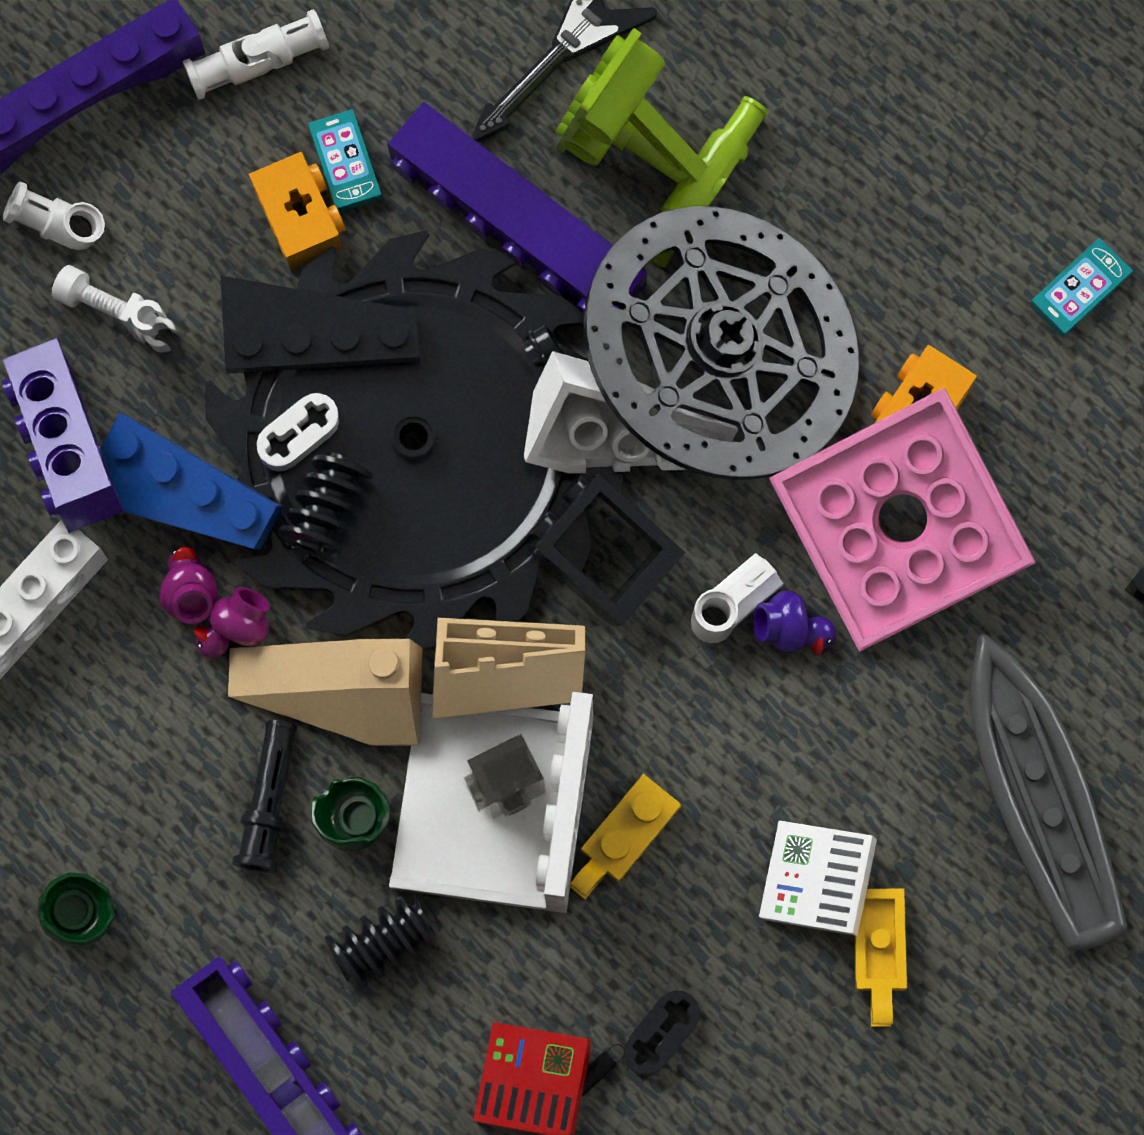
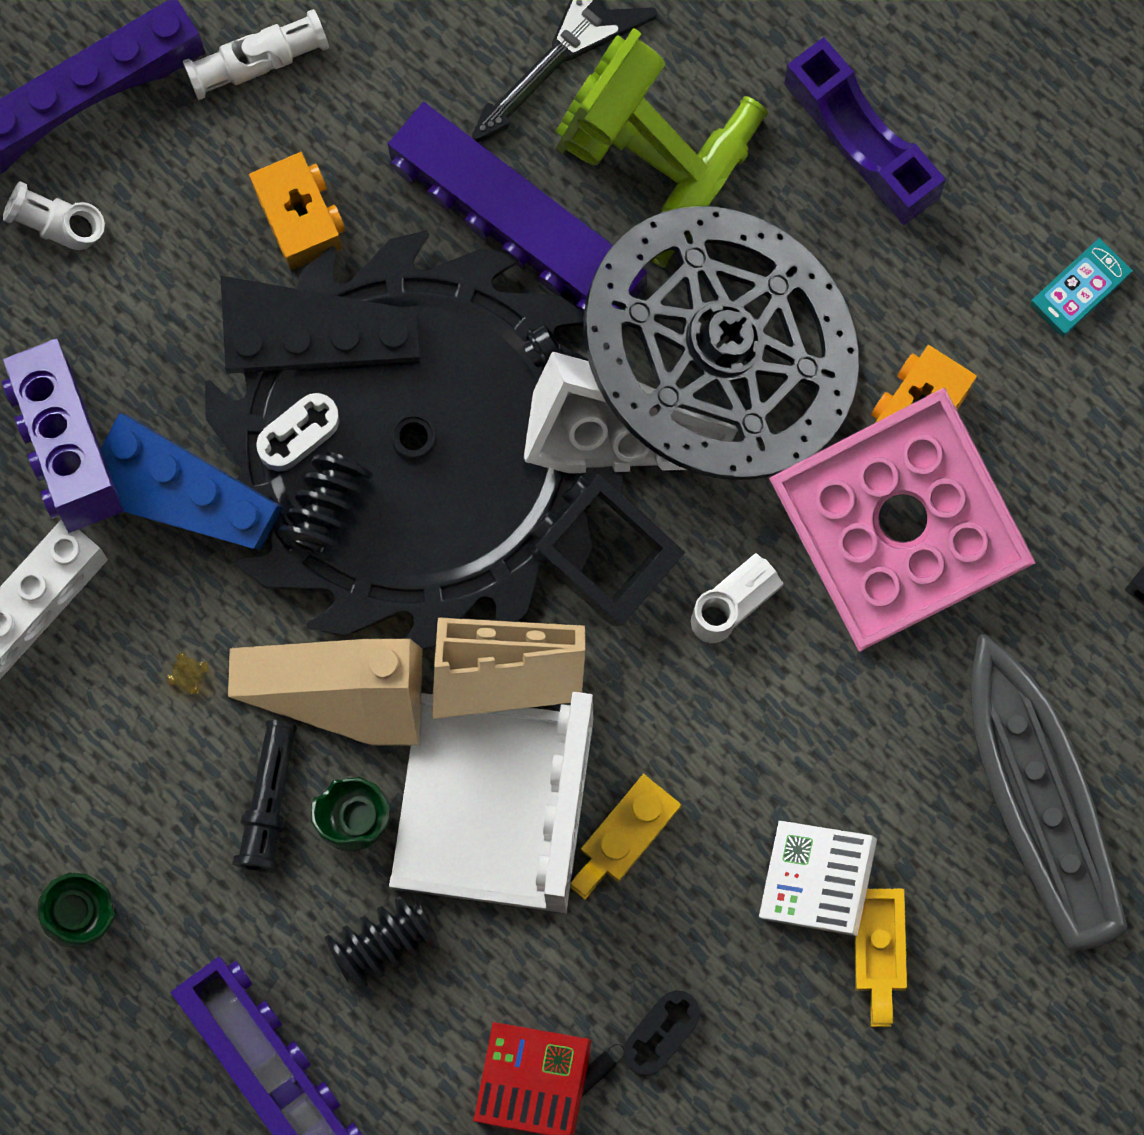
(137, 315): white bar -> none
(187, 588): magenta animal -> none
(187, 673): none -> clear yellow piece
(234, 619): magenta animal -> none
(345, 161): tile -> none
(504, 778): clear smoke brick -> none
(787, 627): dark purple animal -> none
(888, 164): none -> dark purple arch

